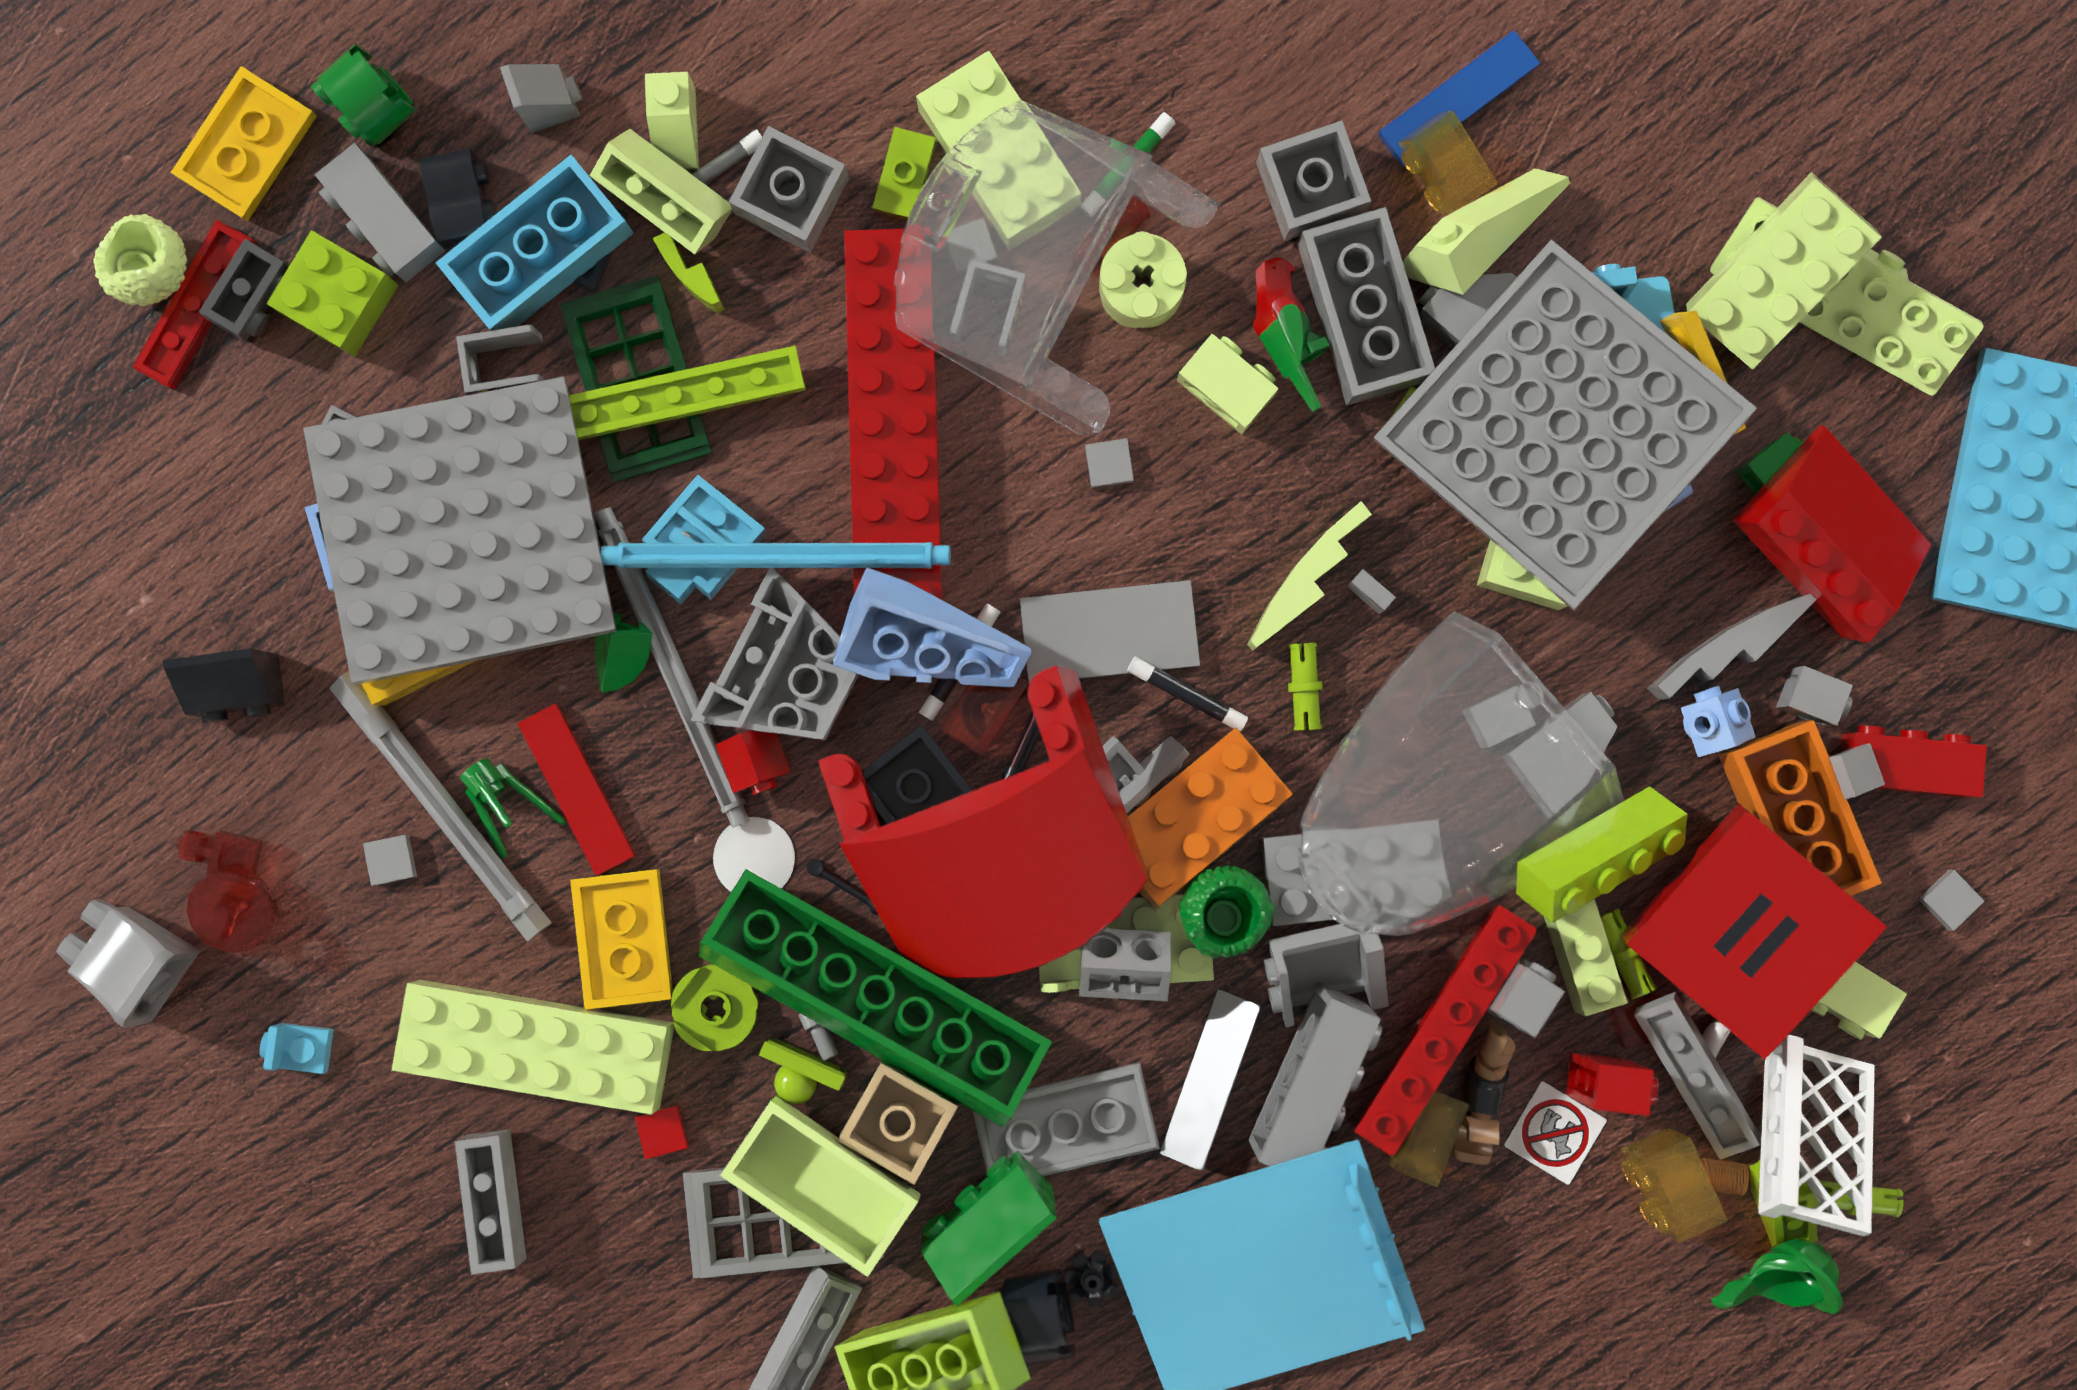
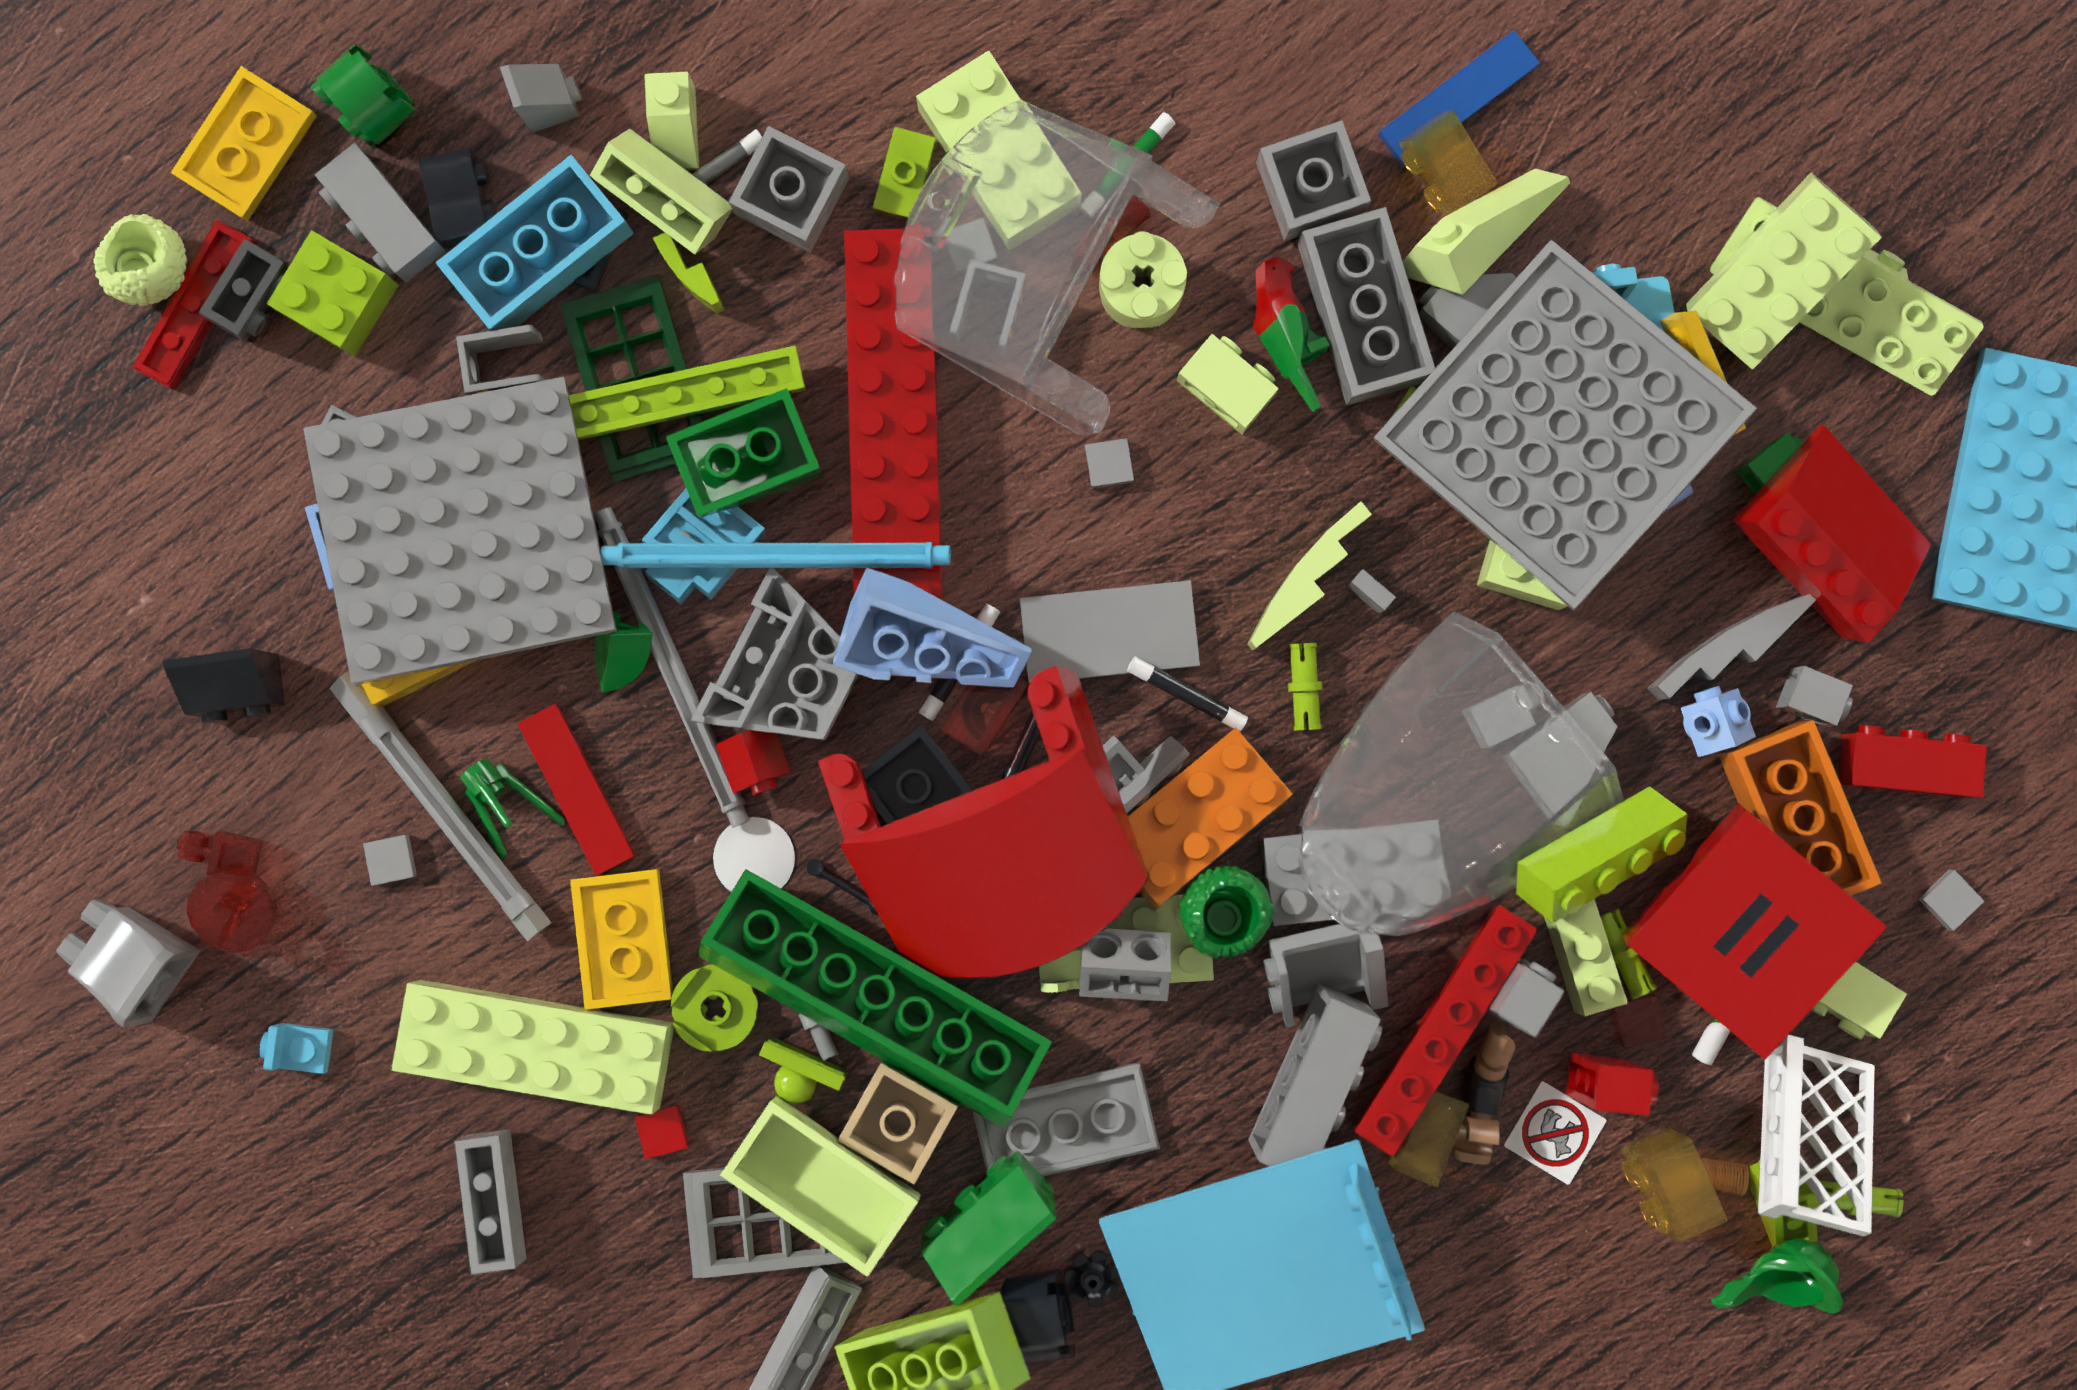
(744, 455): none -> green slope
(1210, 1079): slope -> none
(1697, 1076): light grey plate -> none
(1857, 771): light grey tile -> none

